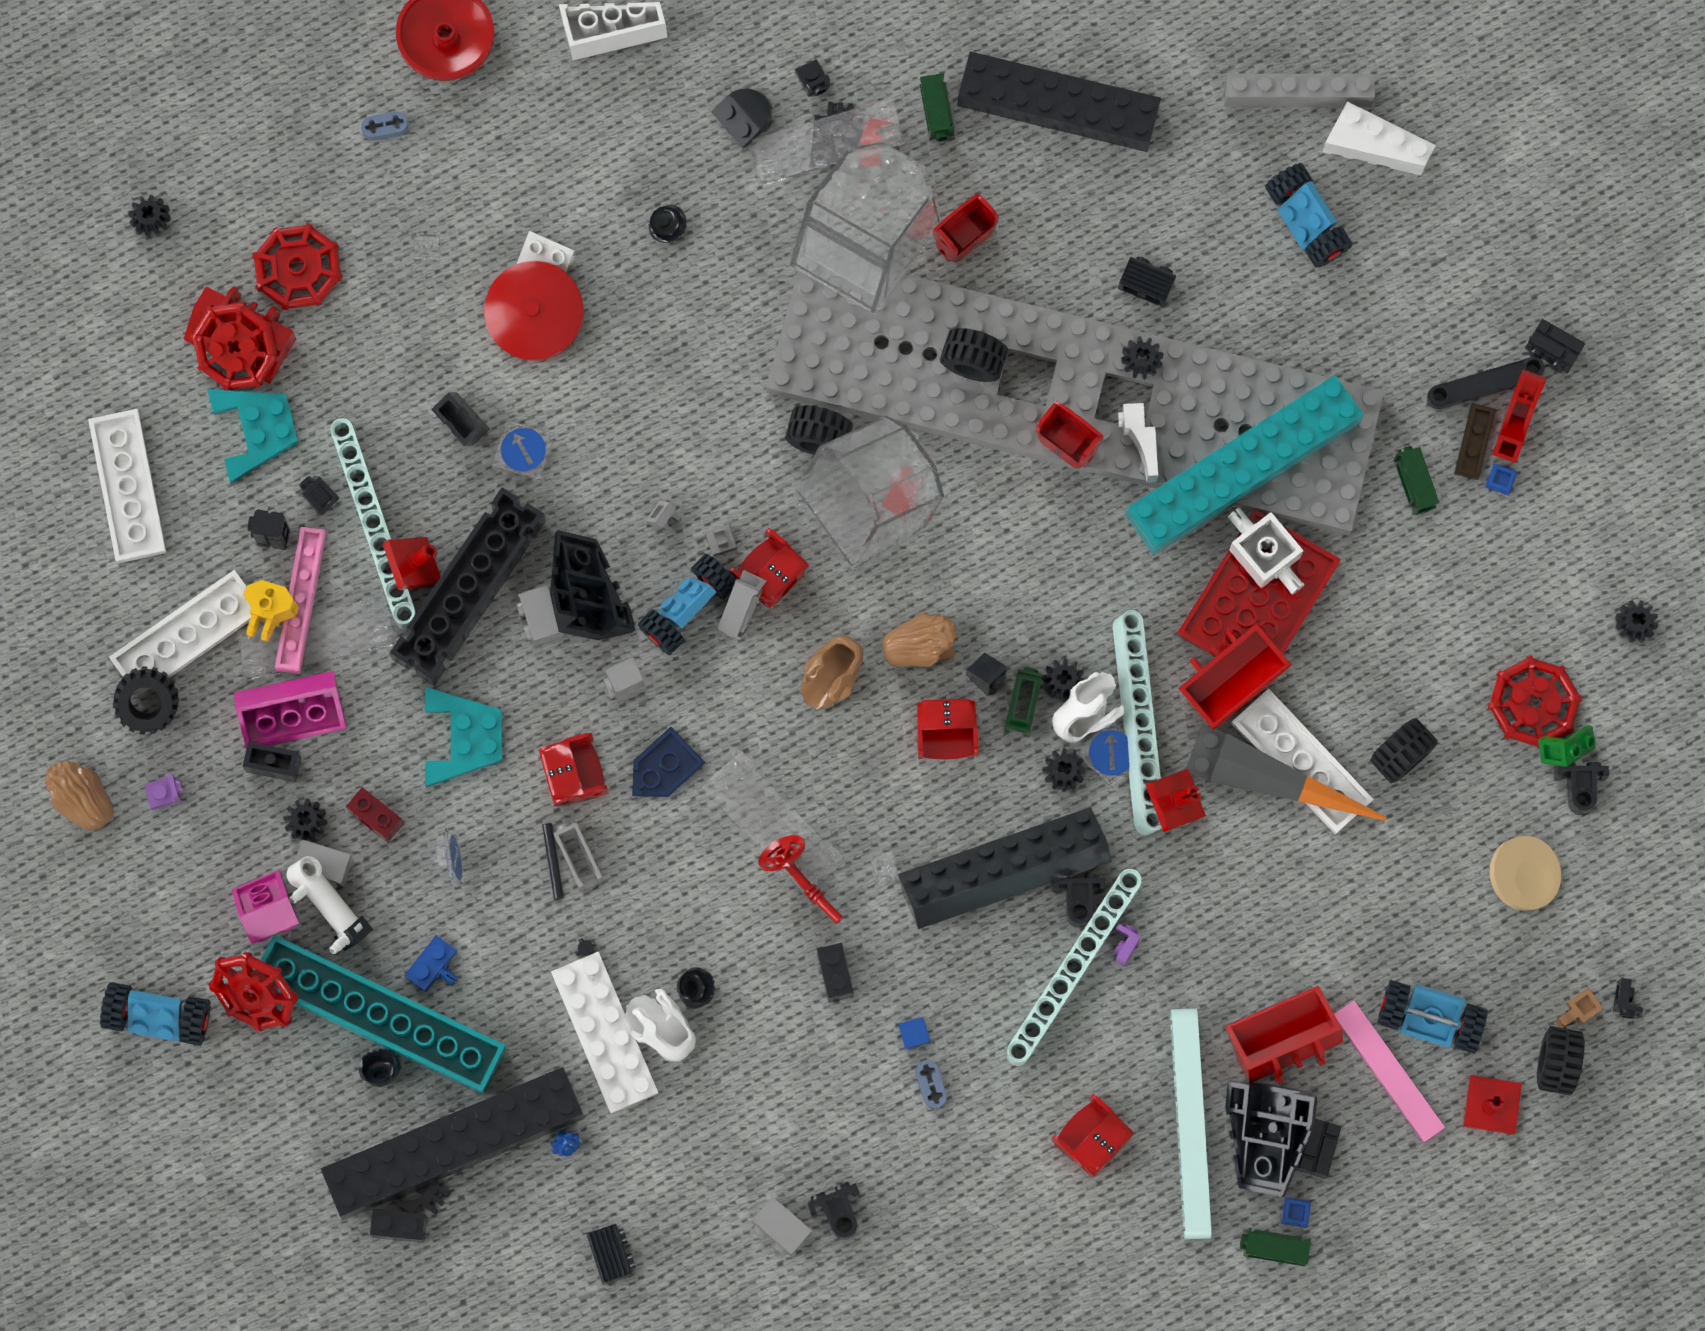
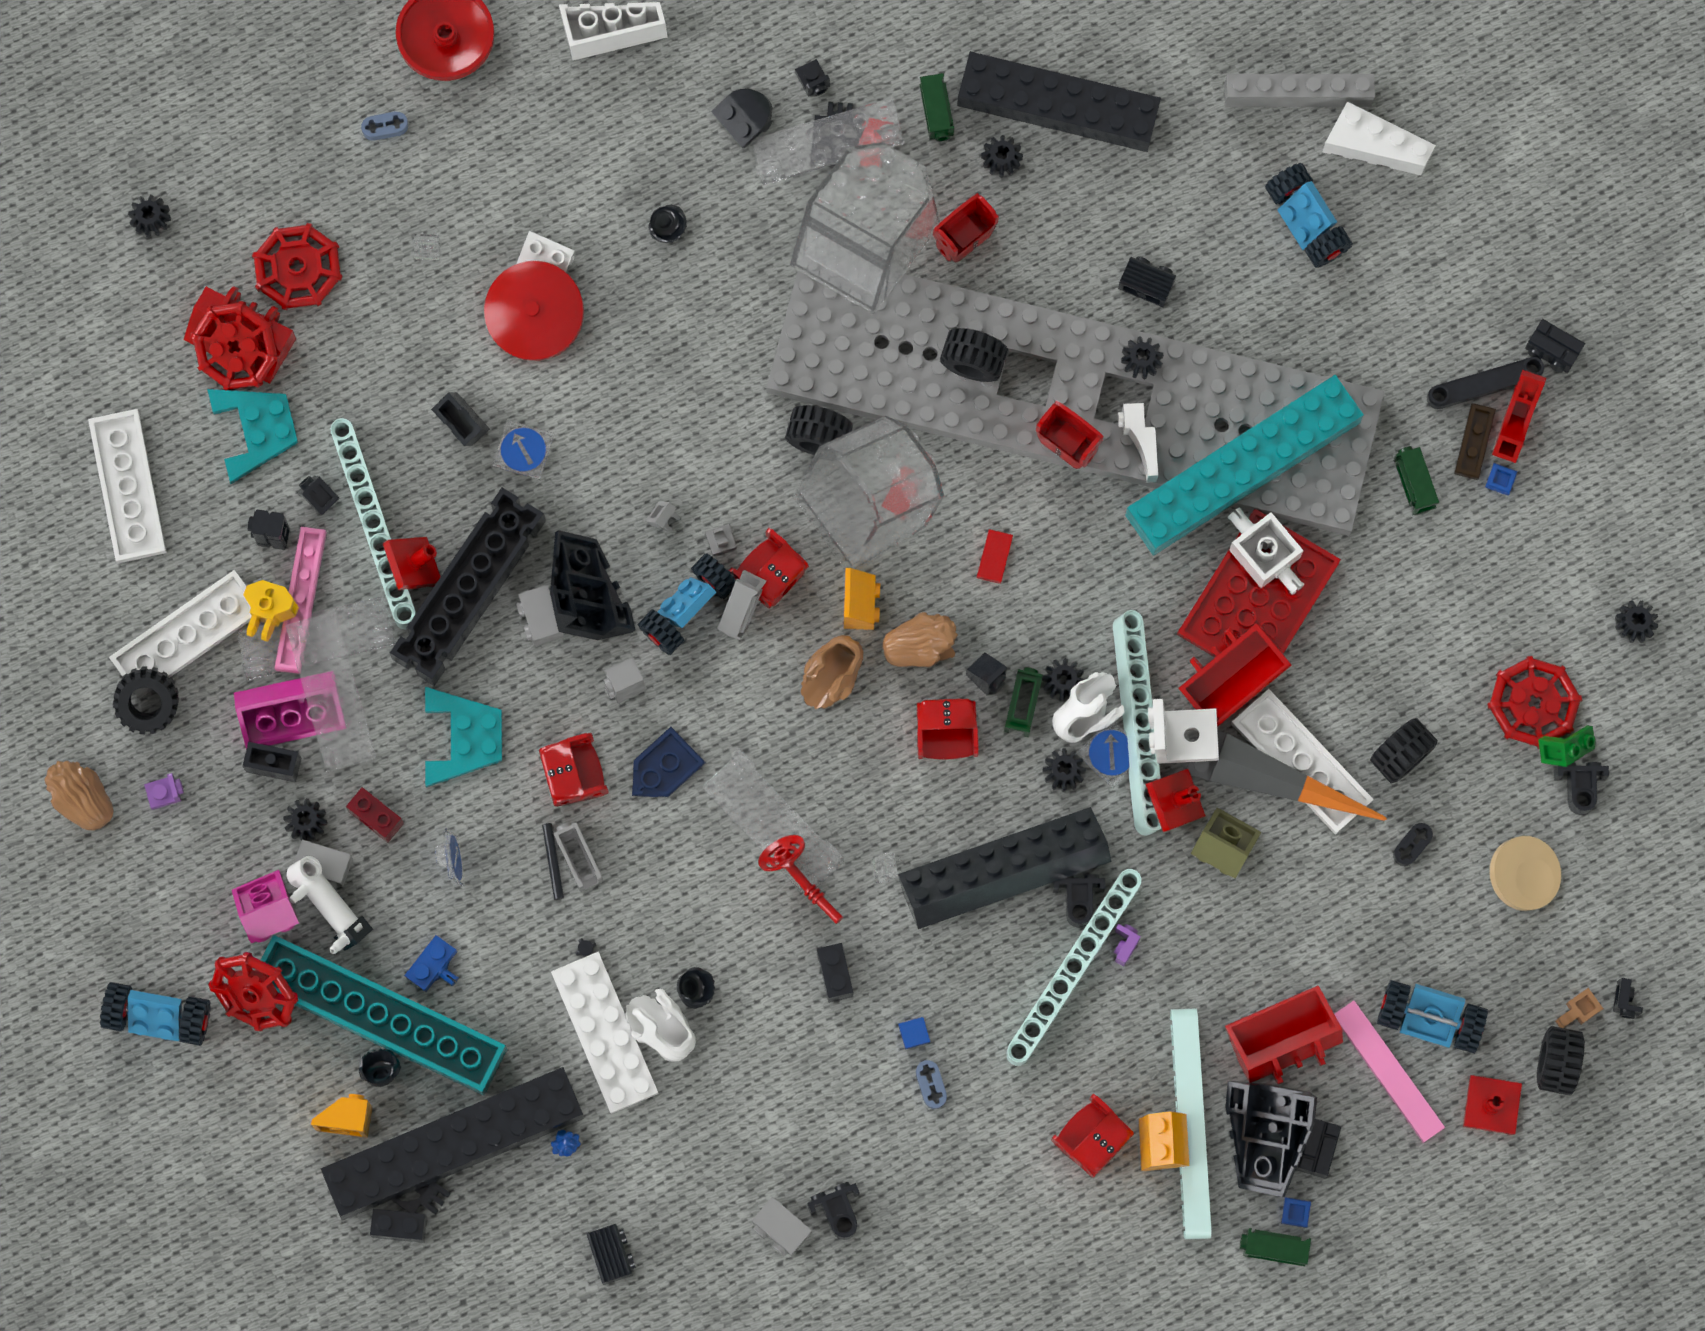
(331, 692): none -> clear bracket
(345, 1117): none -> light orange slope
(860, 600): none -> light orange slope
(991, 158): none -> black gear
(994, 556): none -> red tile
(1163, 1141): none -> light orange slope
(1169, 734): none -> white bracket
(1225, 843): none -> olive slope
(1417, 848): none -> black beam

